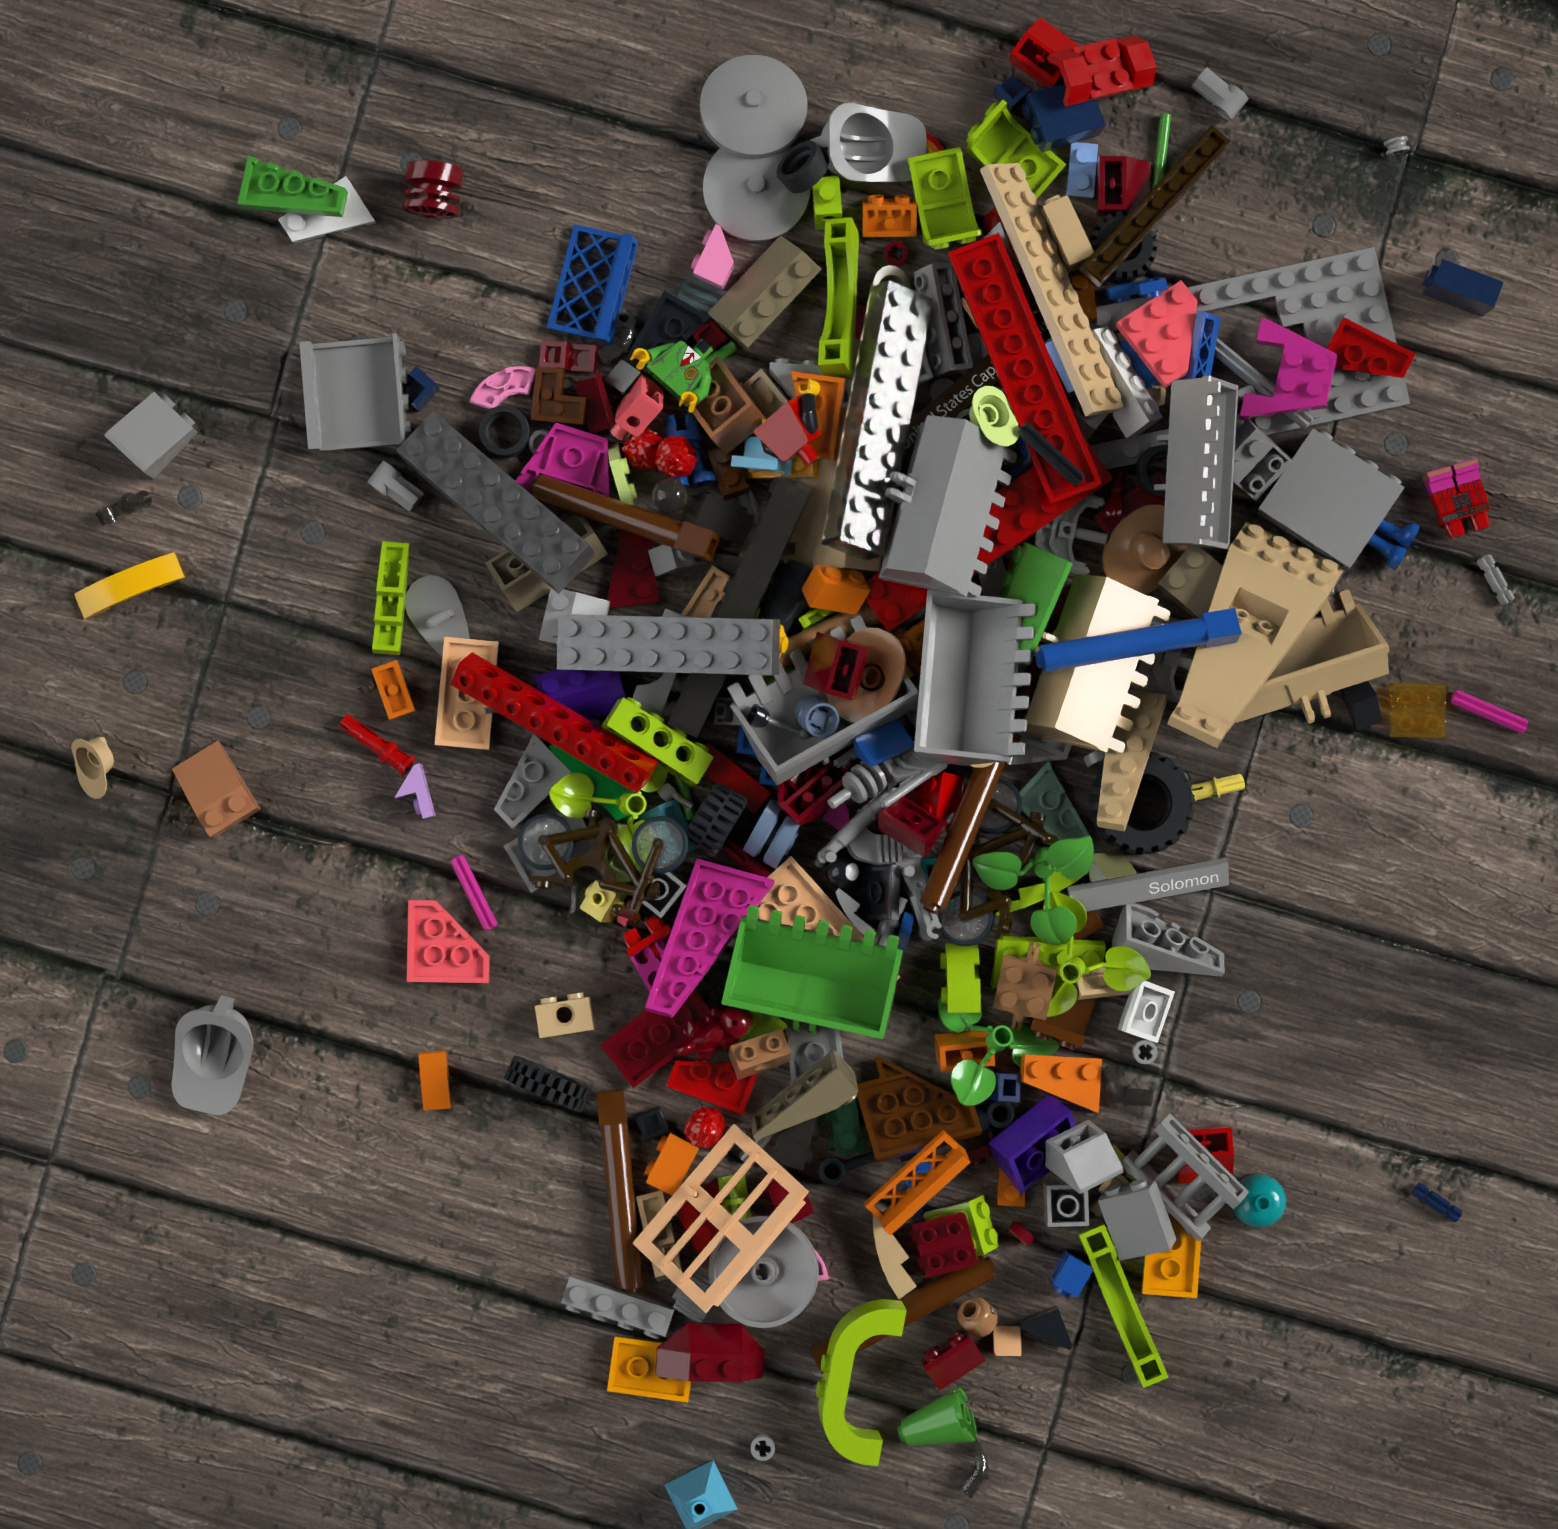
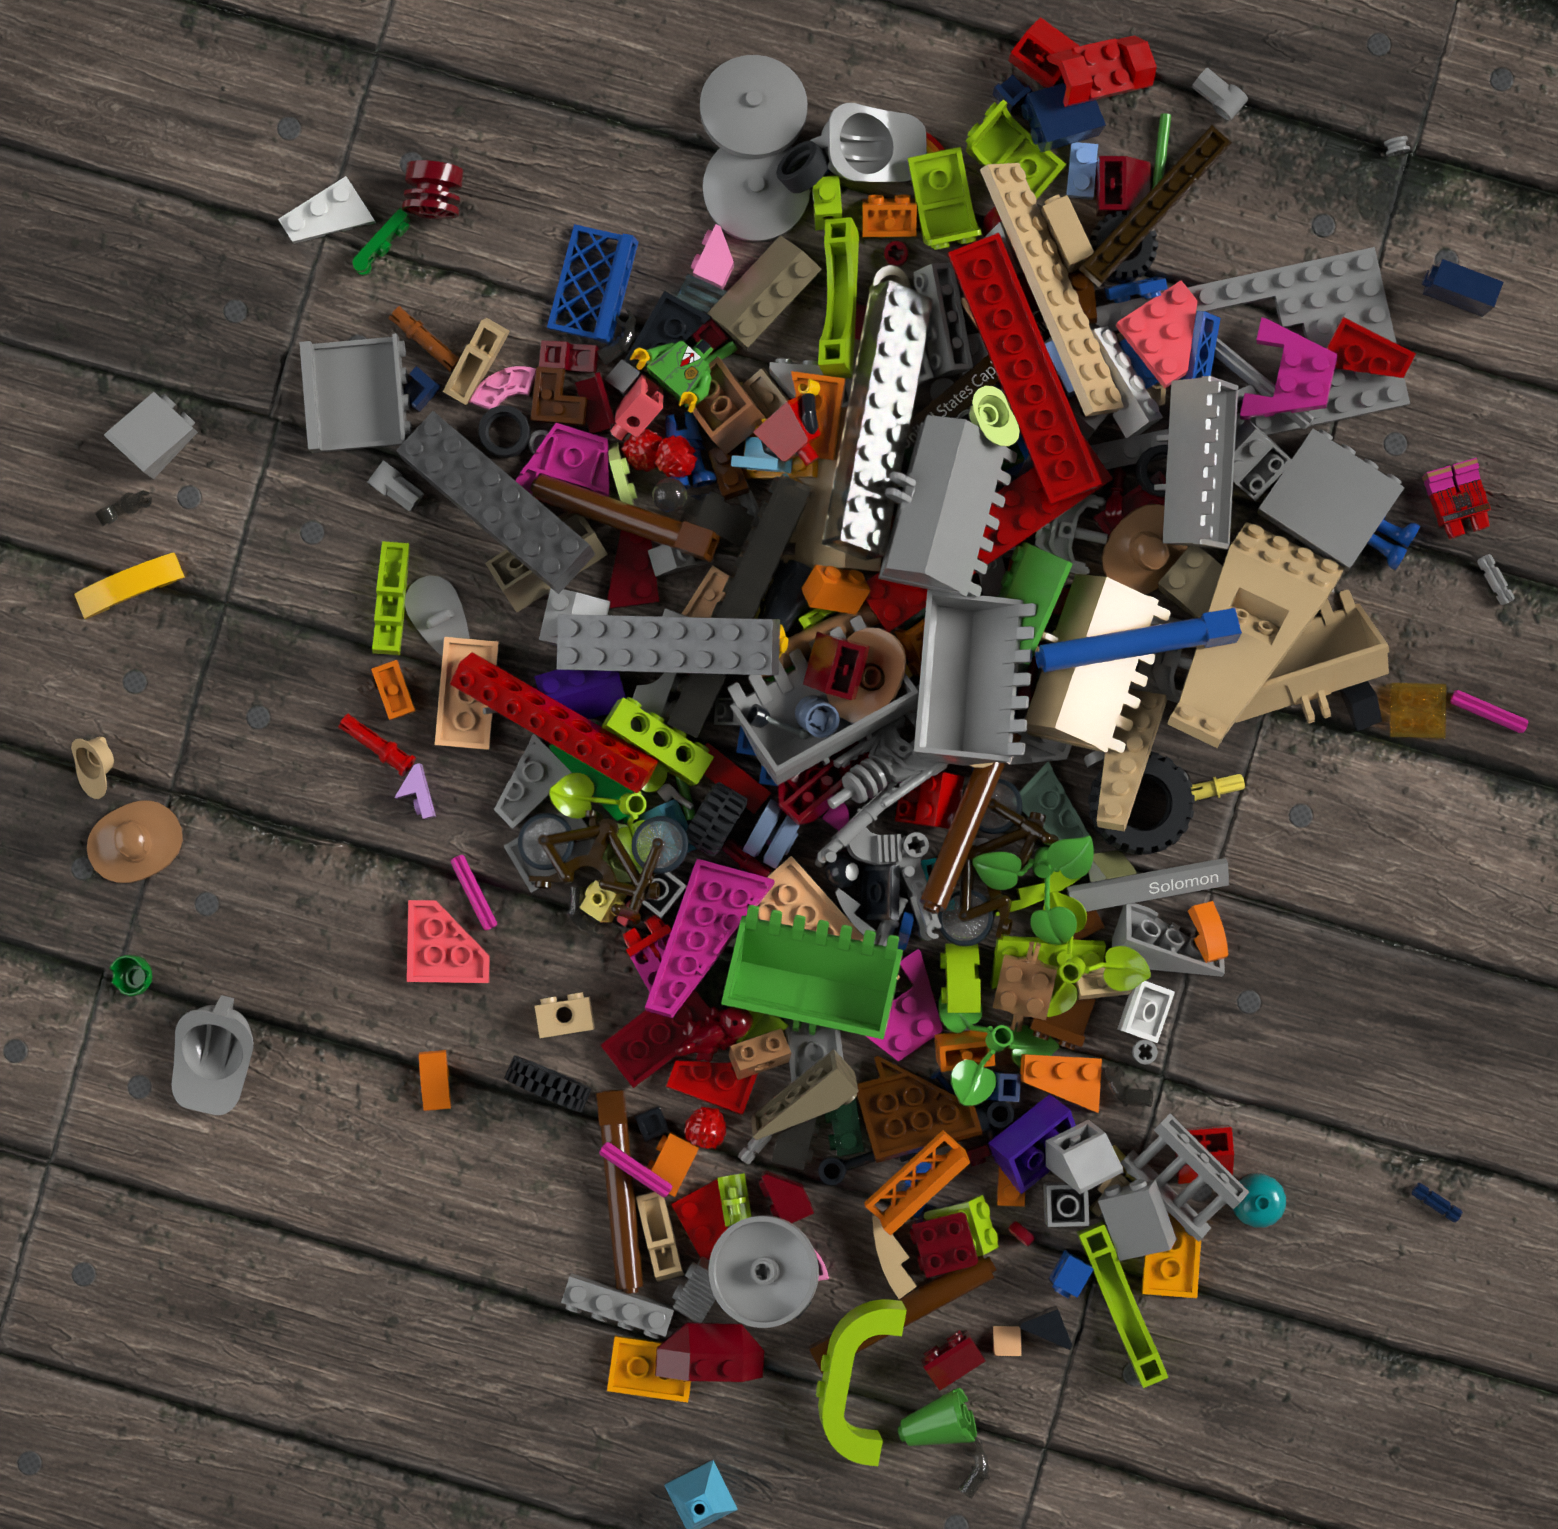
(131, 974): none -> green hair
(134, 842): none -> medium nougat hat
(215, 790): nougat slope -> none
(279, 190): bright green wing -> none
(380, 243): none -> green plate
(416, 331): none -> dark orange pin
(476, 360): none -> tan slope
(635, 1169): none -> dark pink axle
(728, 1225): light nougat door -> none
(769, 1442): light grey bush -> none
(882, 743): blue slope -> none
(911, 825): dark red slope -> none
(912, 1013): none -> dark pink wing
(937, 1074): none -> dark blue pin
(977, 1316): medium nougat head -> none
(1051, 454): black axle -> none
(1211, 935): none -> orange slope

